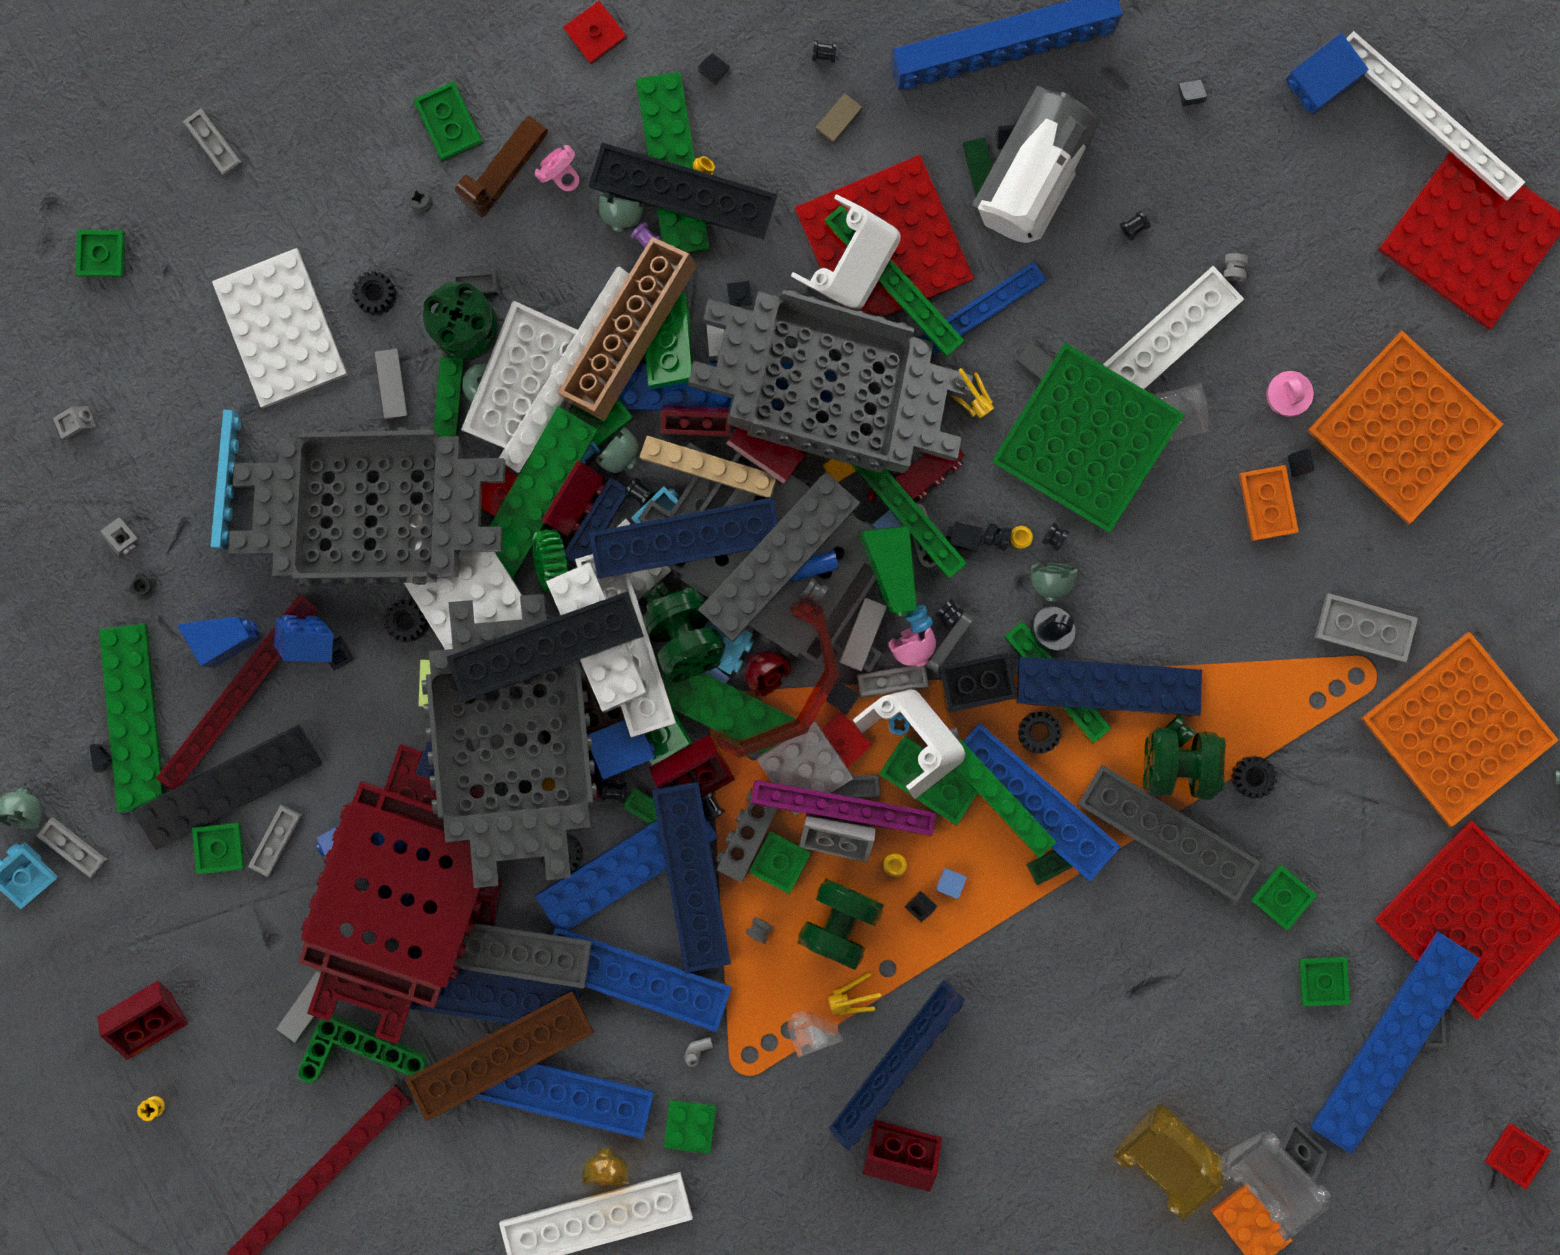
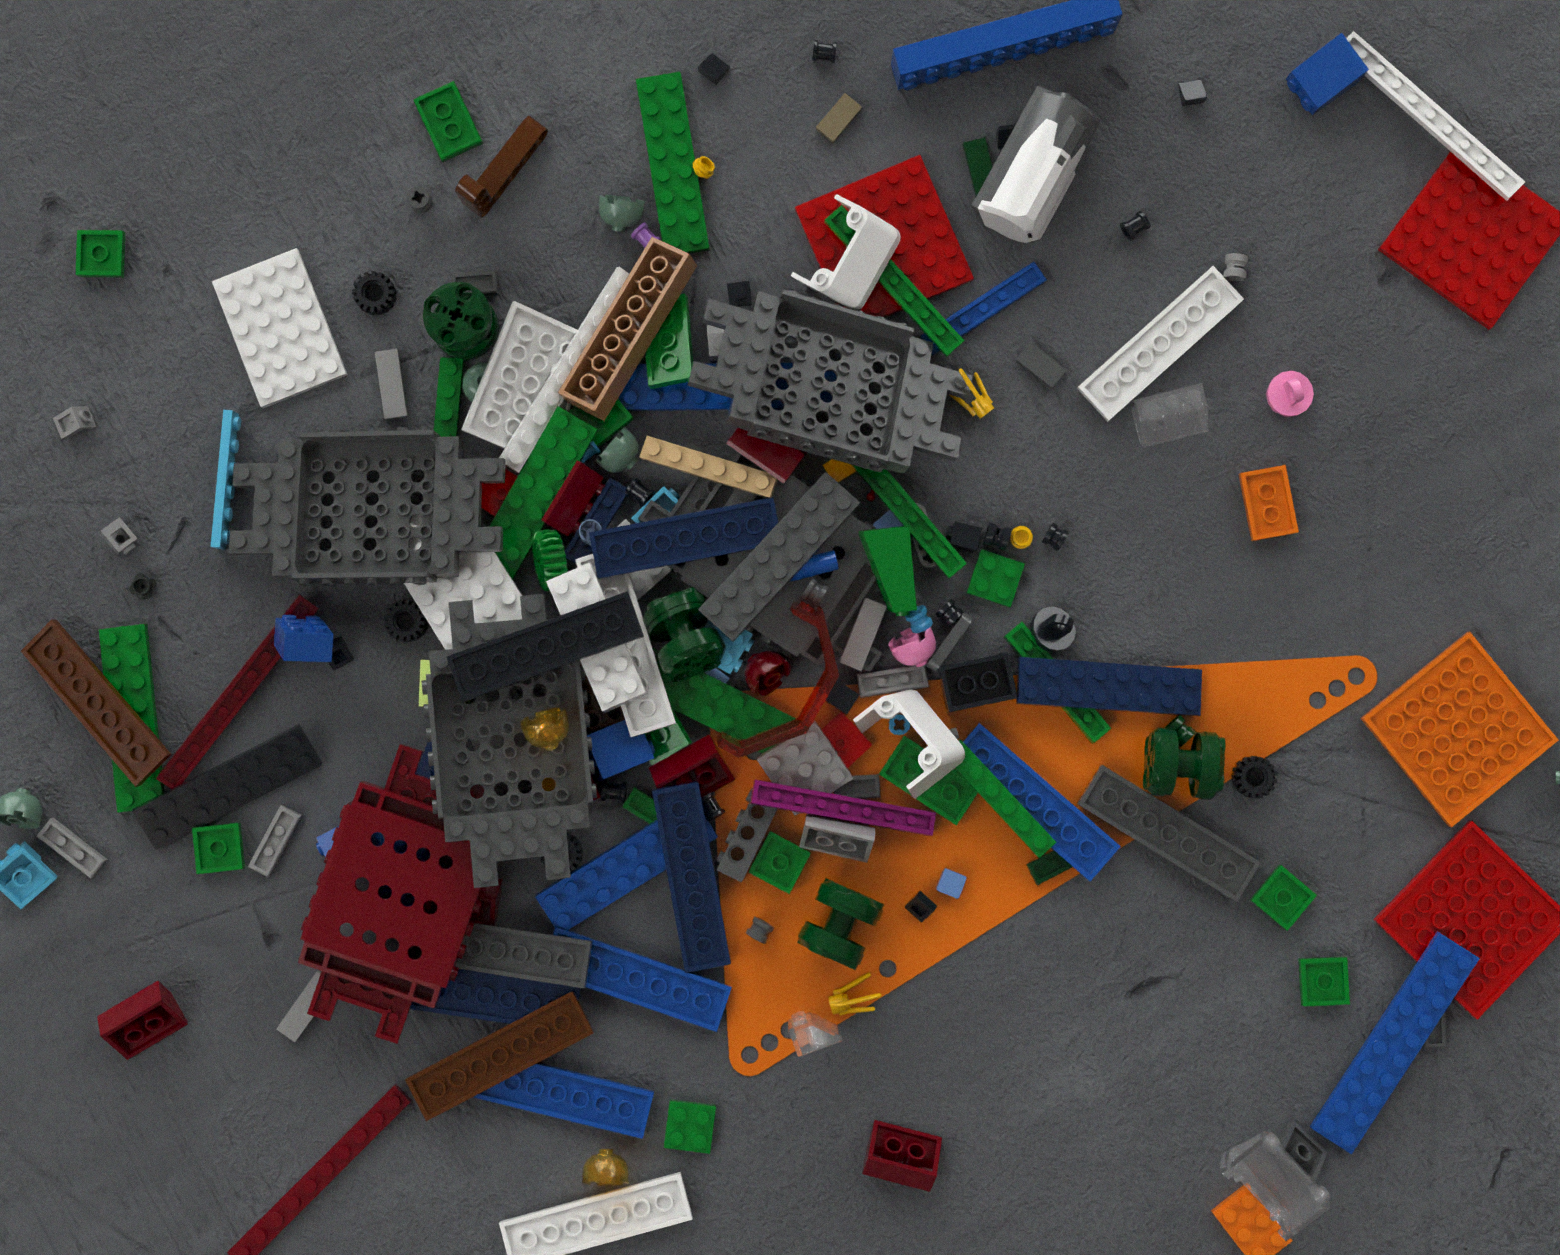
(96, 703): none -> reddish brown plate
(100, 758): black slope -> none
(148, 1114): yellow bush -> none
(212, 142): light grey tile -> none
(219, 638): blue slope -> none
(360, 1046): green beam -> none
(546, 728): none -> clear yellow cylinder
(556, 166): bright pink tile -> none
(588, 526): none -> sand blue wheel
(594, 32): red plate -> none
(658, 592): dark green wheel -> none
(683, 191): black plate -> none
(694, 420): dark red brick -> none
(695, 1049): light grey arm -> none
(894, 865): yellow plate -> none
(896, 1065): dark blue plate -> none
(926, 472): dark red brick -> none
(995, 578): none -> green plate
(1053, 581): sand green cylinder -> none
(1053, 732): black tyre -> none
(1088, 437): green plate -> none
(1173, 1160): clear yellow windscreen -> none
(1301, 462): black slope -> none
(1366, 628): light grey plate -> none
(1405, 427): orange plate -> none
(1517, 1156): red plate -> none

